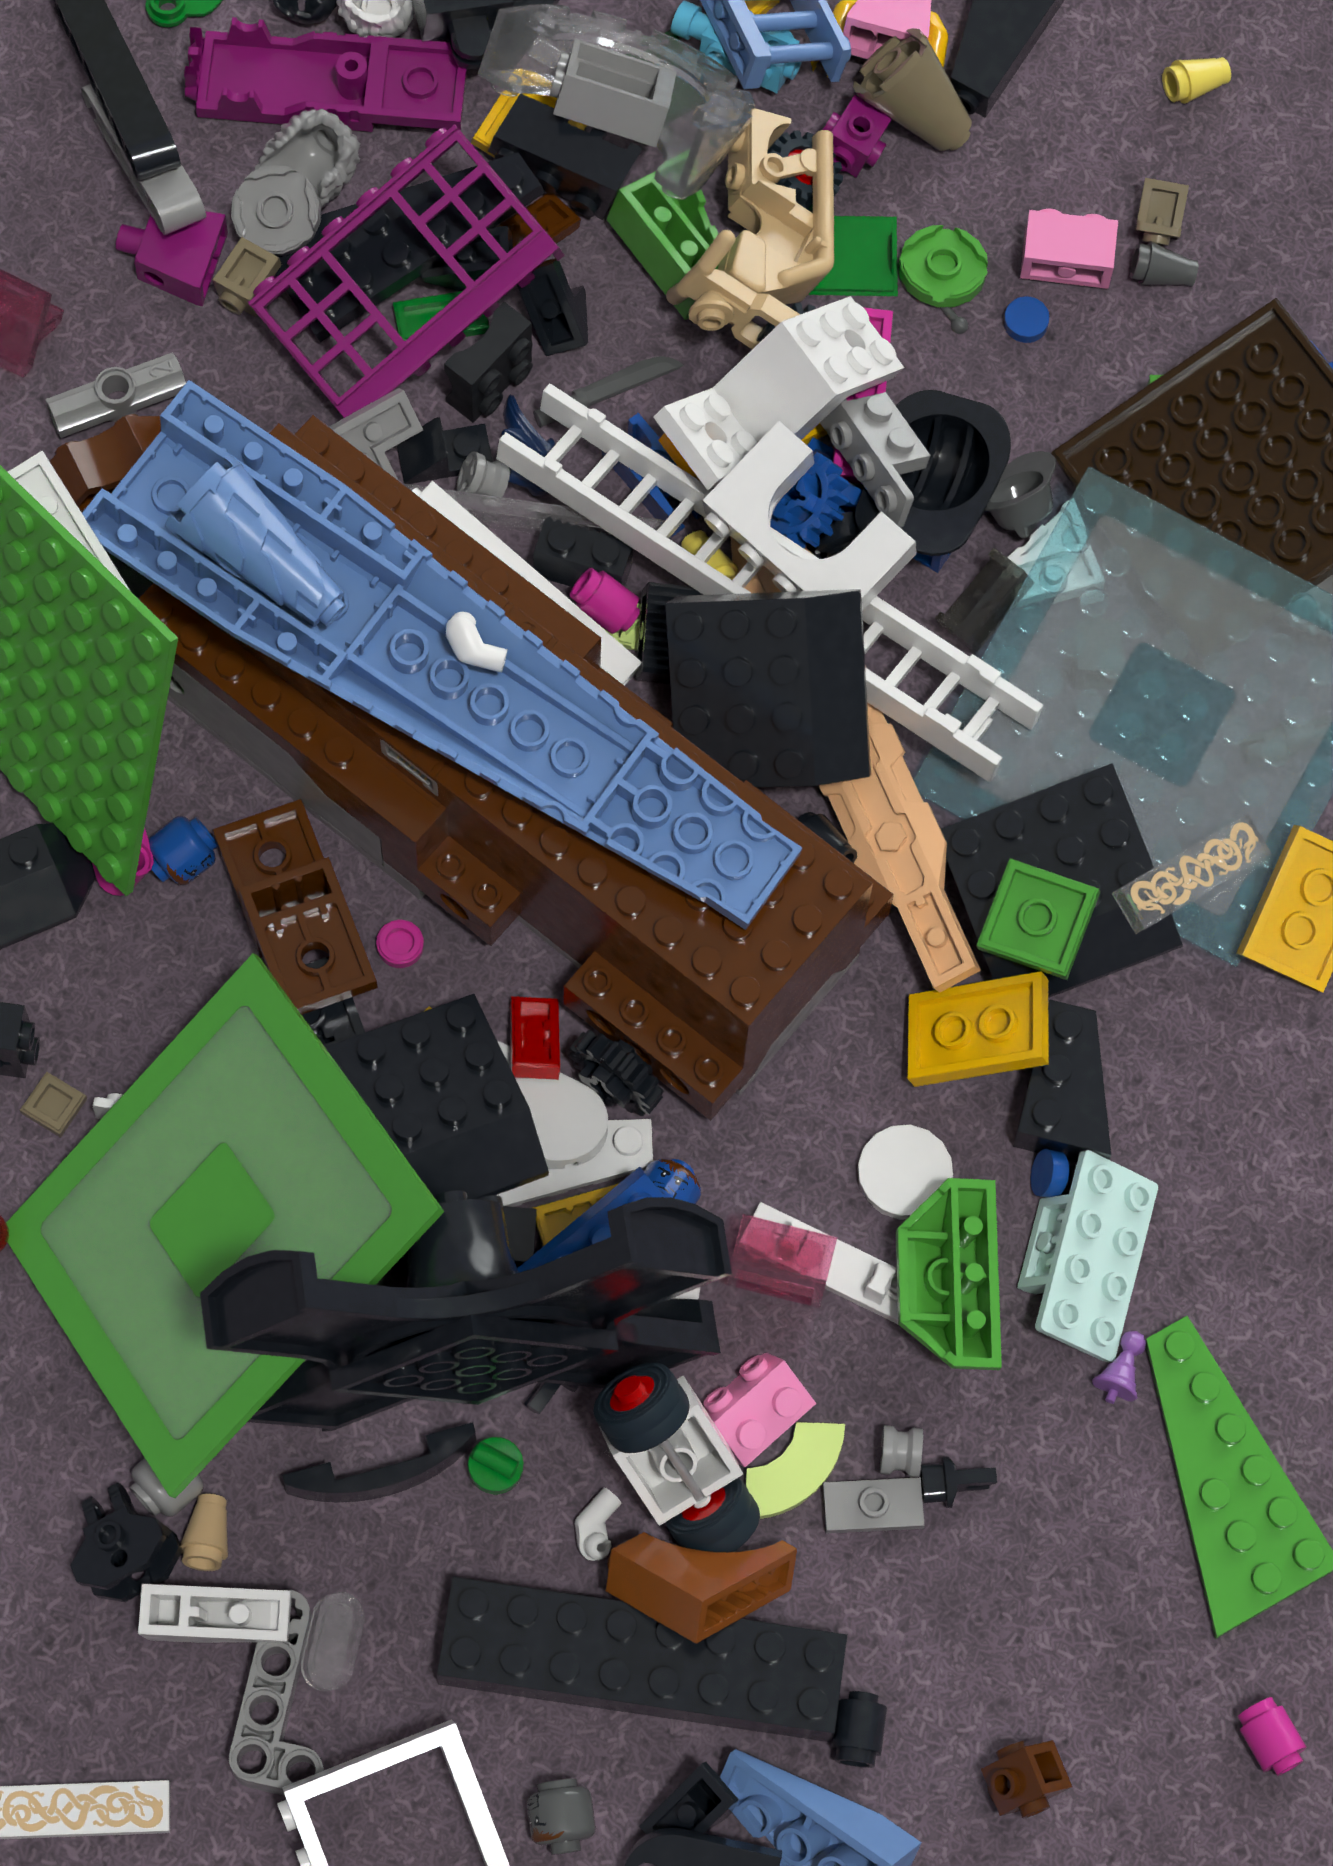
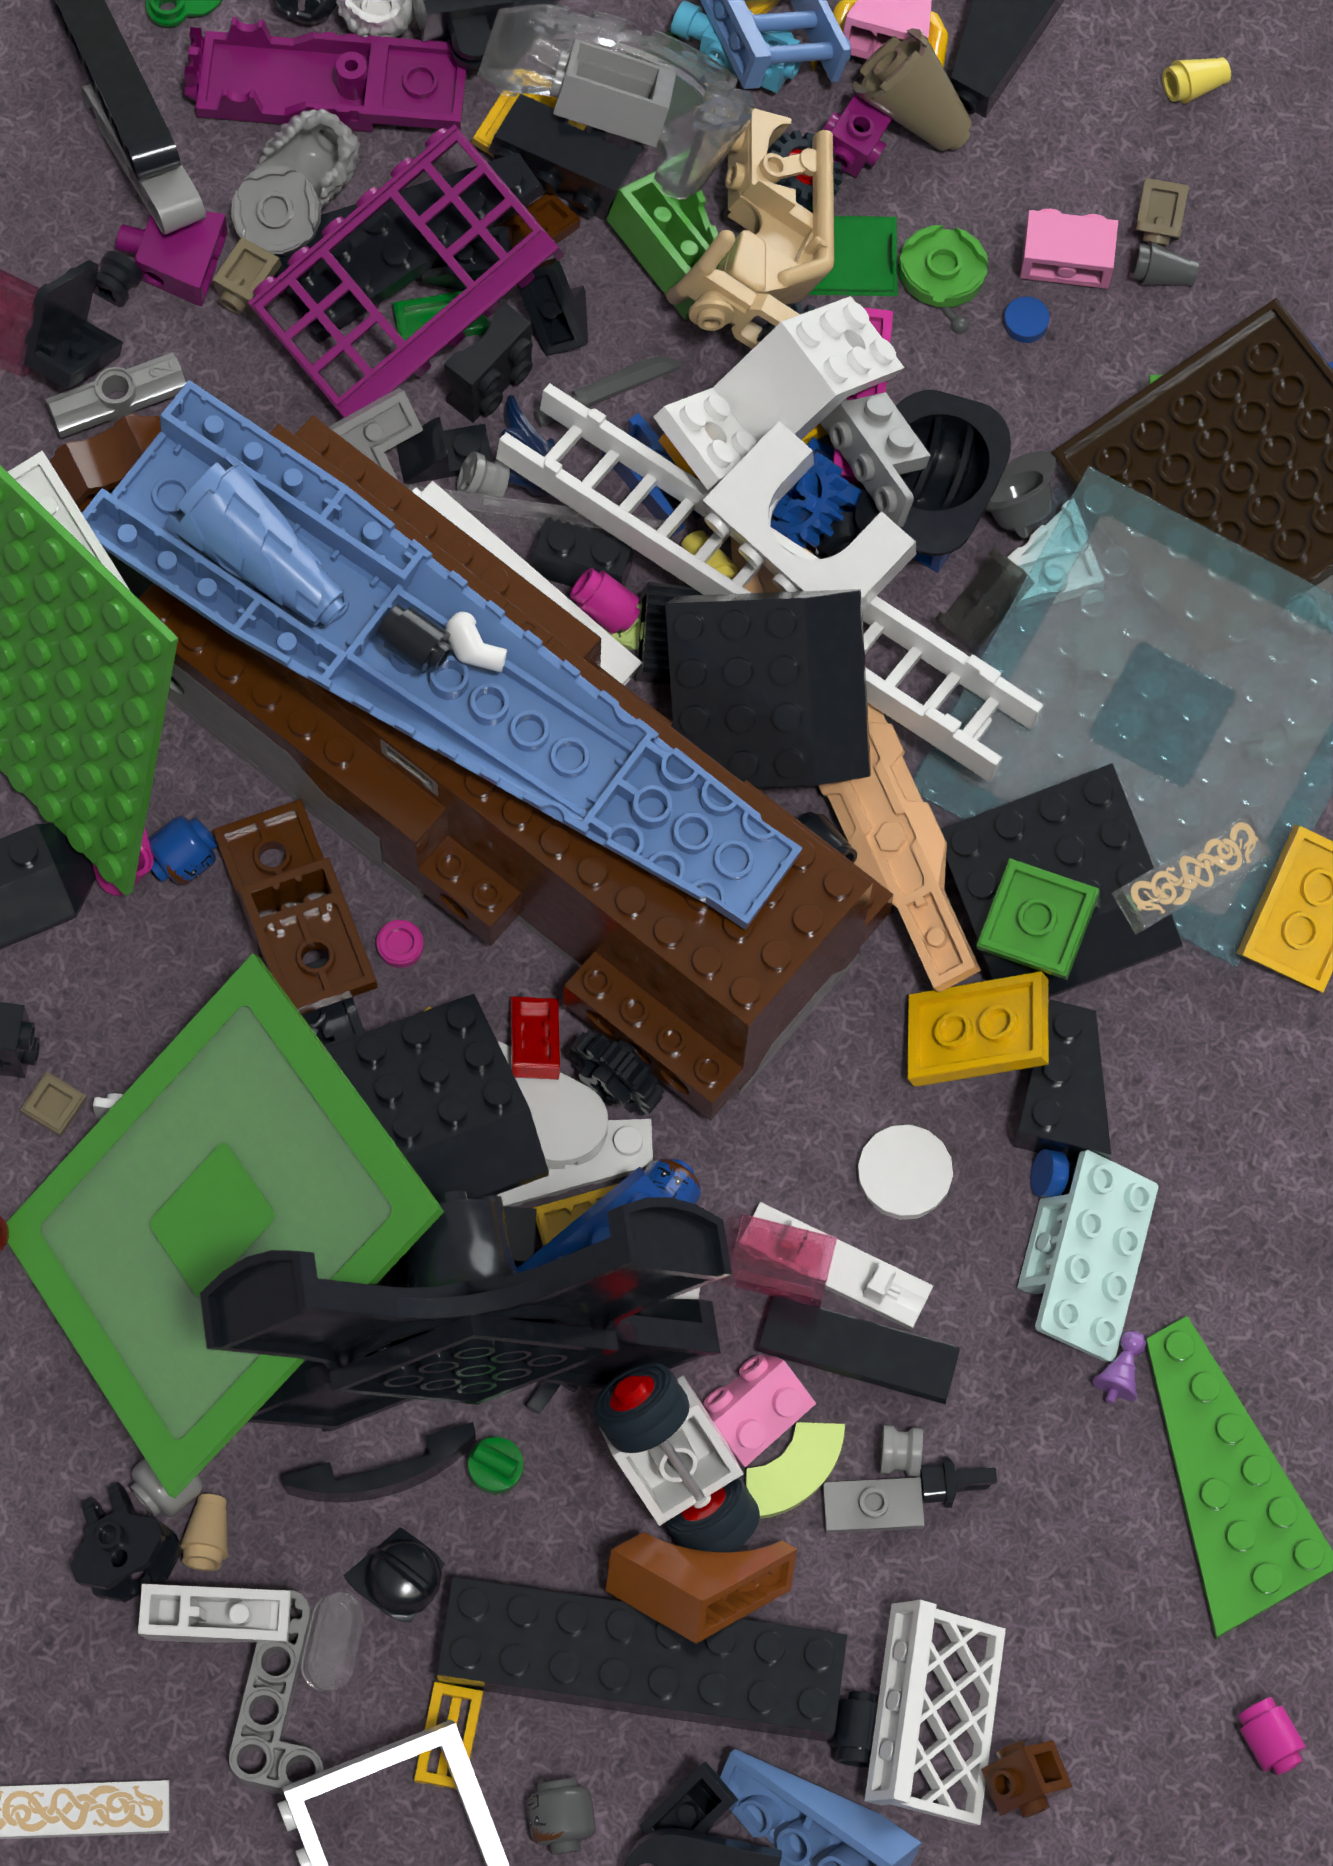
(61, 338): none -> black bracket
(116, 278): none -> black wheel
(398, 1576): none -> black piece
(414, 638): none -> black brick
(457, 1694): none -> yellow tile
(591, 1525): white arm -> none
(859, 1349): none -> black slope
(905, 1705): none -> white fence
(952, 1274): bright green wedge -> none

